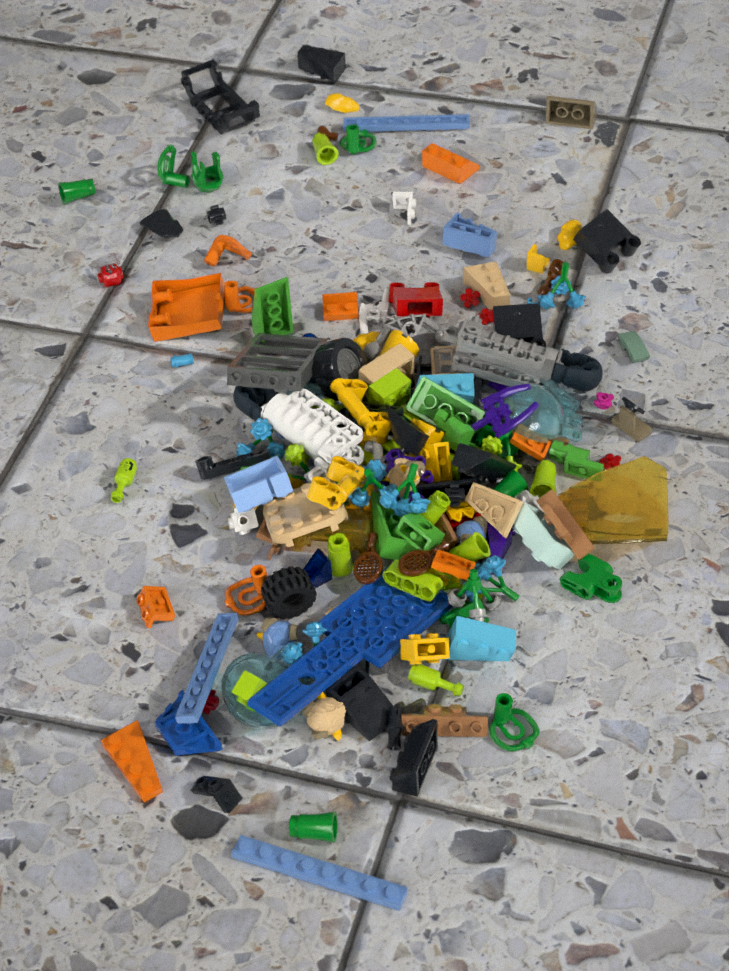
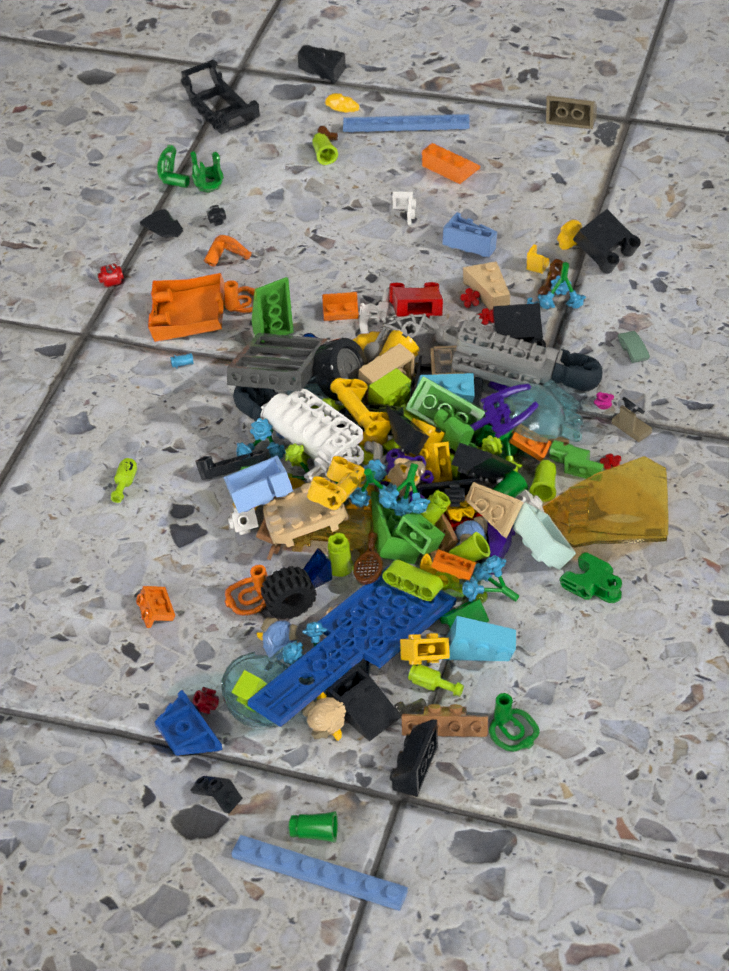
(76, 190): green plant -> none
(132, 757): orange wing -> none
(206, 668): medium blue plate -> none
(352, 139): green piece -> none
(395, 728): black pin -> none
(429, 554): reddish brown piece -> none
(490, 601): plant -> none
(565, 524): medium nougat bracket -> none

